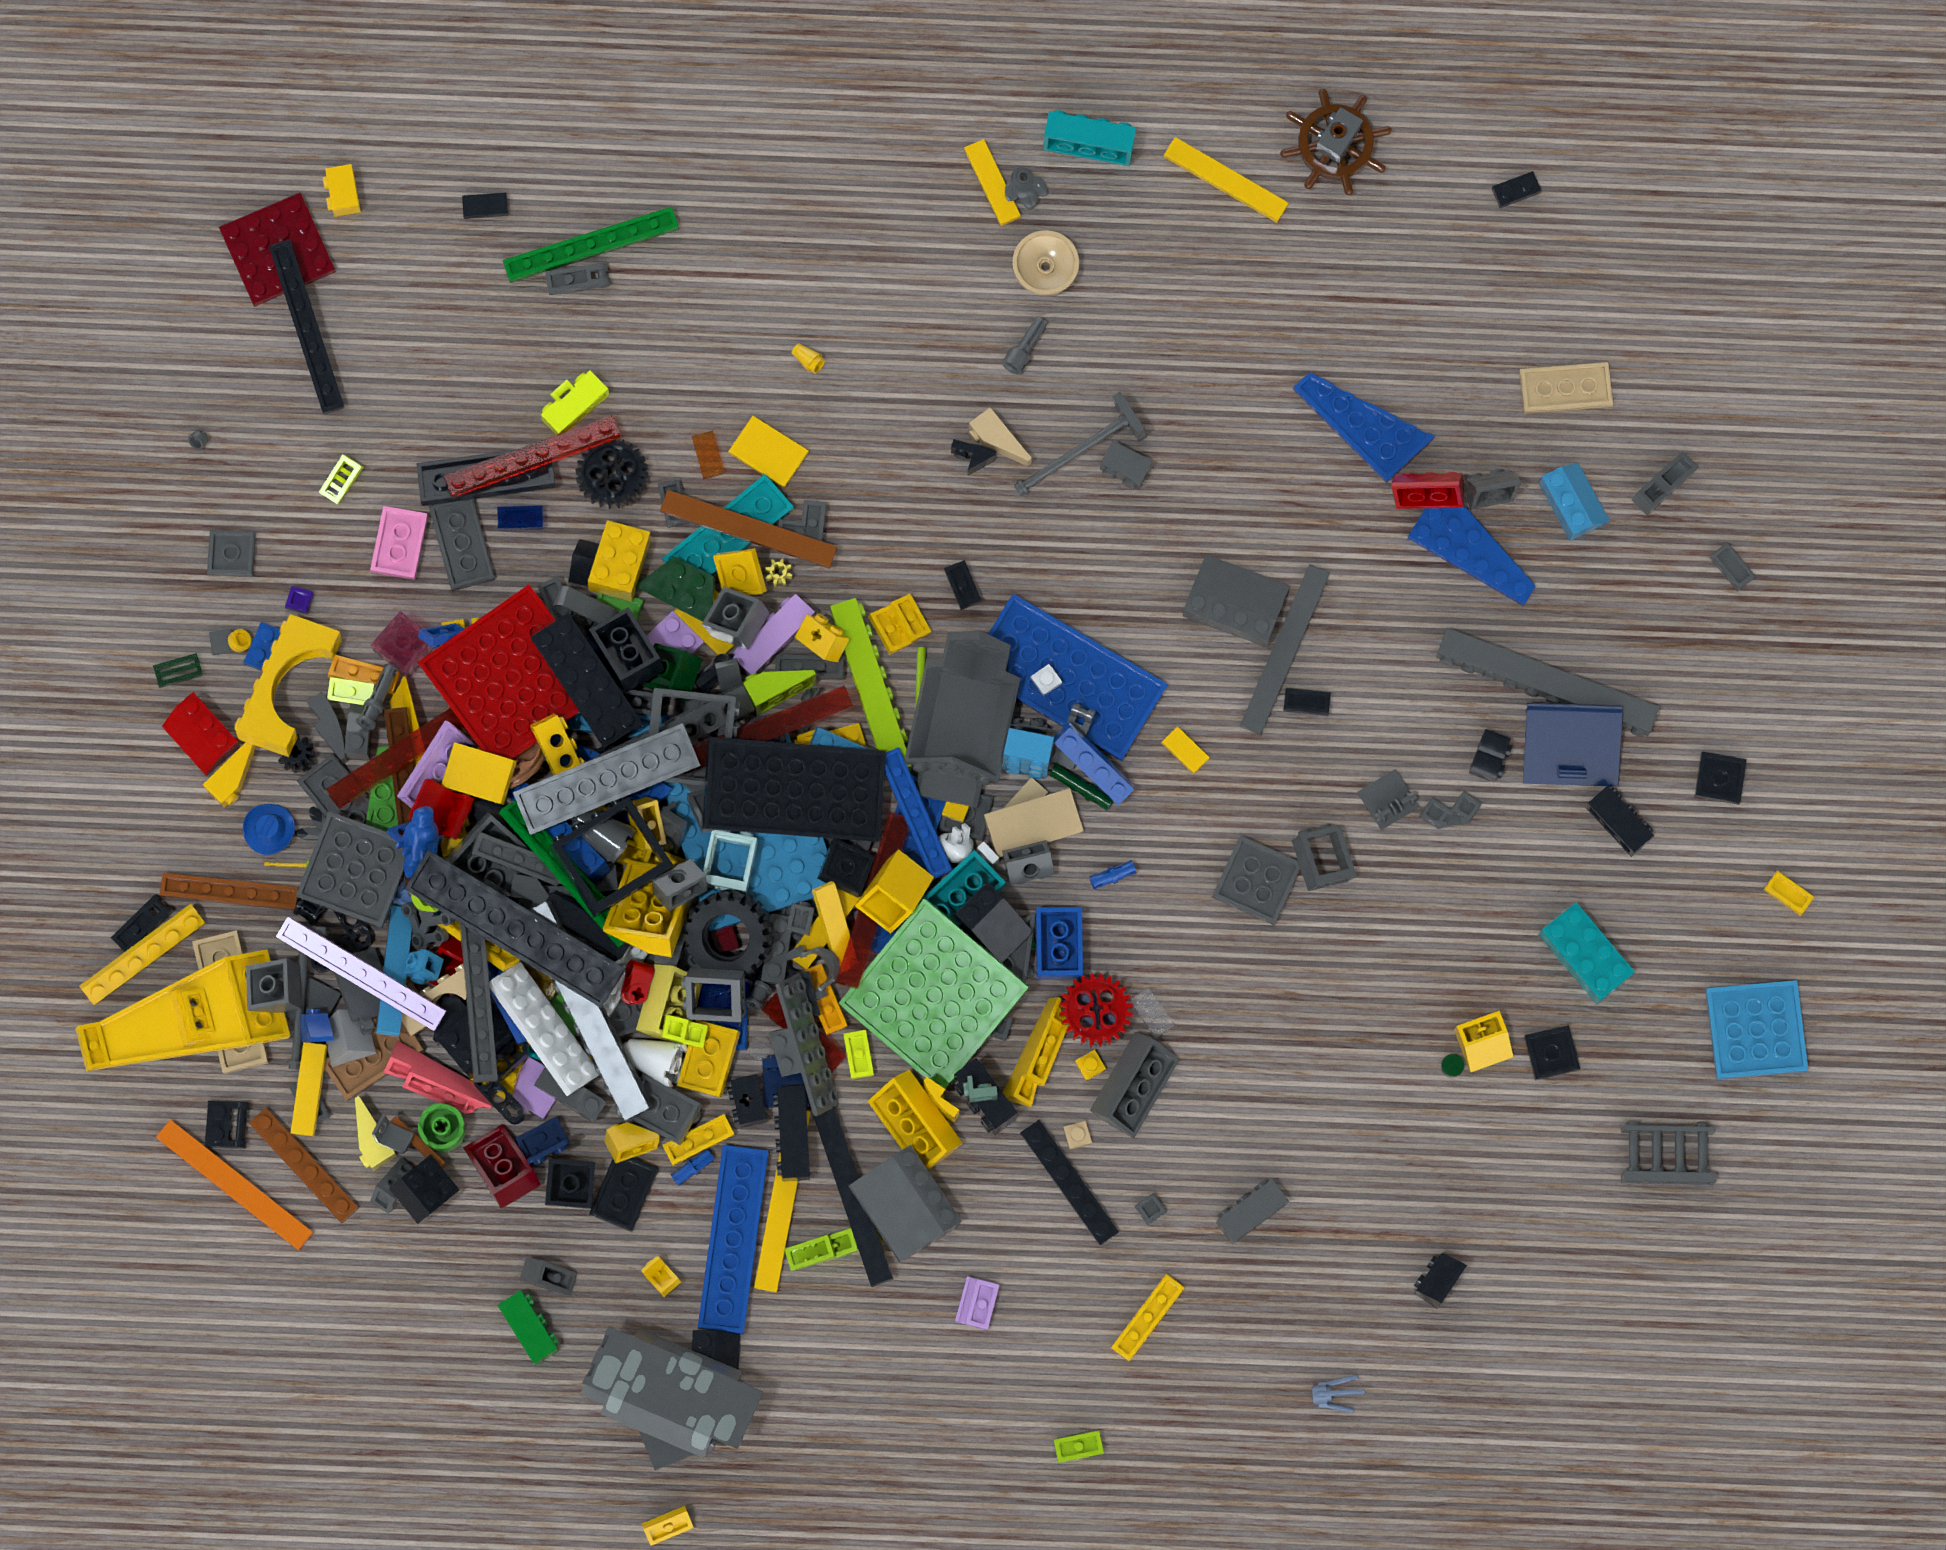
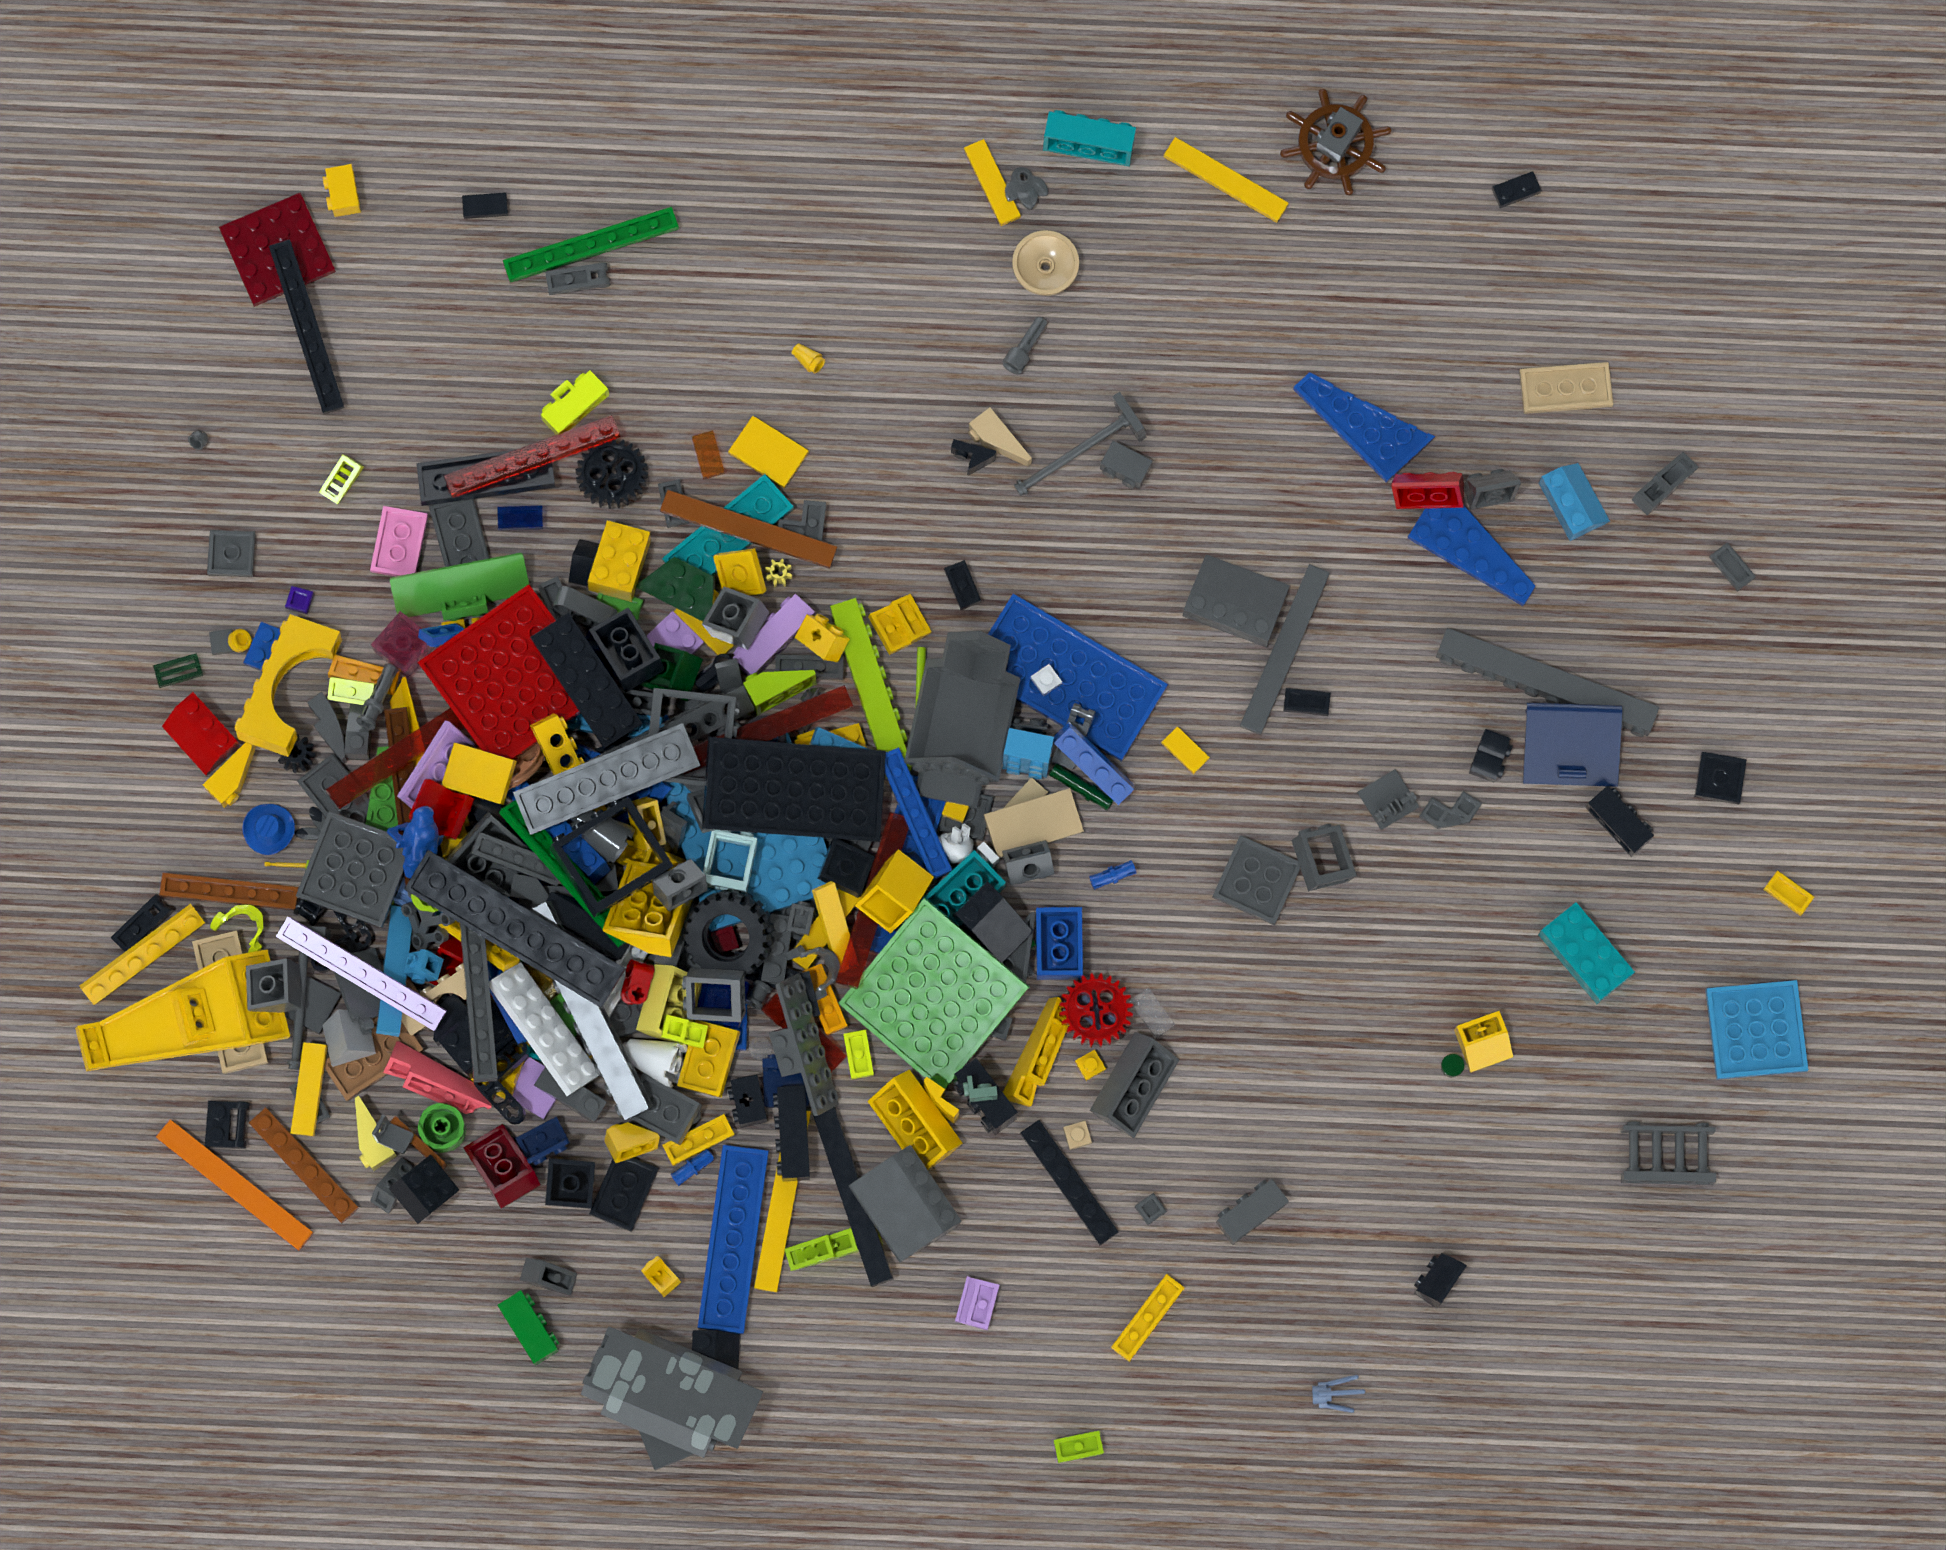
(252, 912): none -> neon yellow helmet
(315, 1026): blue slope -> none
(459, 588): none -> bright green bracket
(667, 1525): yellow plate -> none
(1551, 1052): black tile -> none

